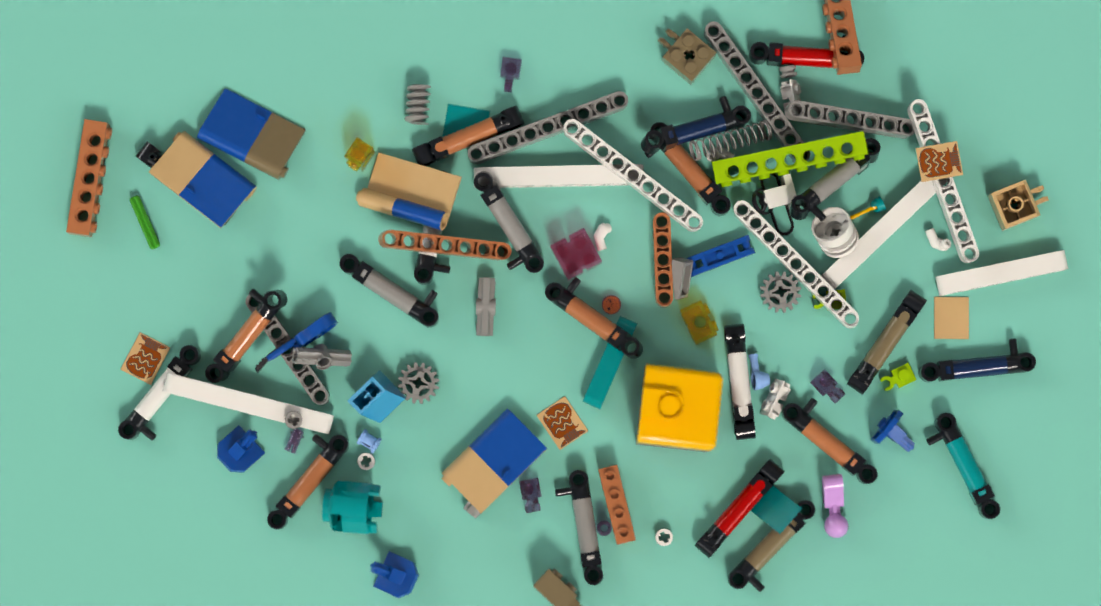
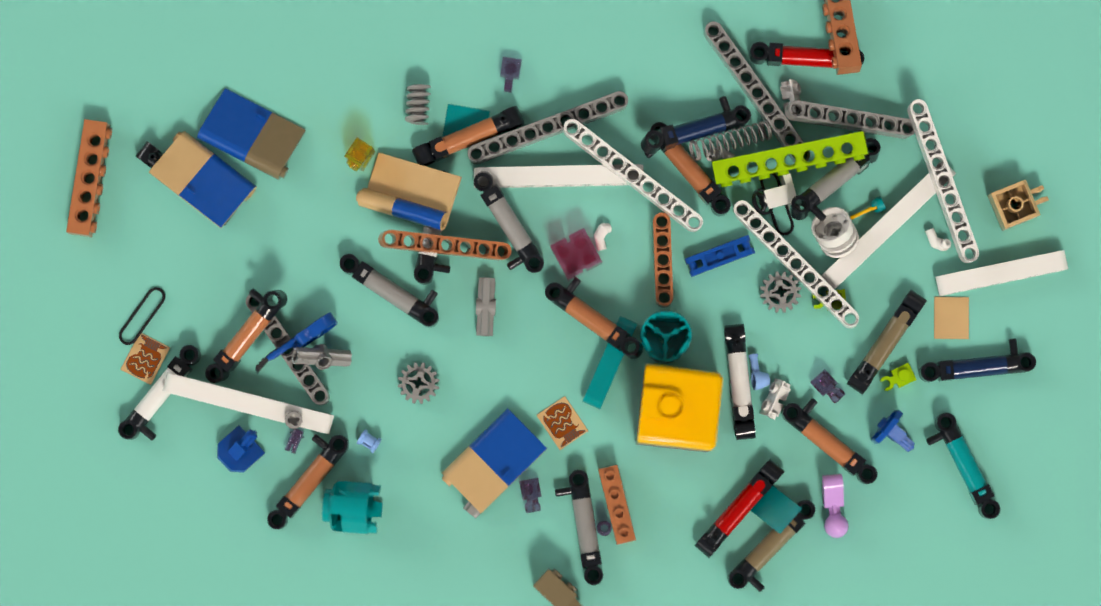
(136, 310): none -> black piece
(144, 222): bright green axle -> none
(371, 464): white bush -> none
(377, 398): dark azure slope -> none
(395, 575): blue piece -> none
(611, 305): tile -> none
(666, 531): white bush -> none
(674, 327): none -> teal piece
(676, 54): dark tan hinge -> none
(681, 276): light grey slope -> none
(699, 334): clear yellow brick -> none
(788, 71): light grey bush -> none
(939, 161): sticker -> none

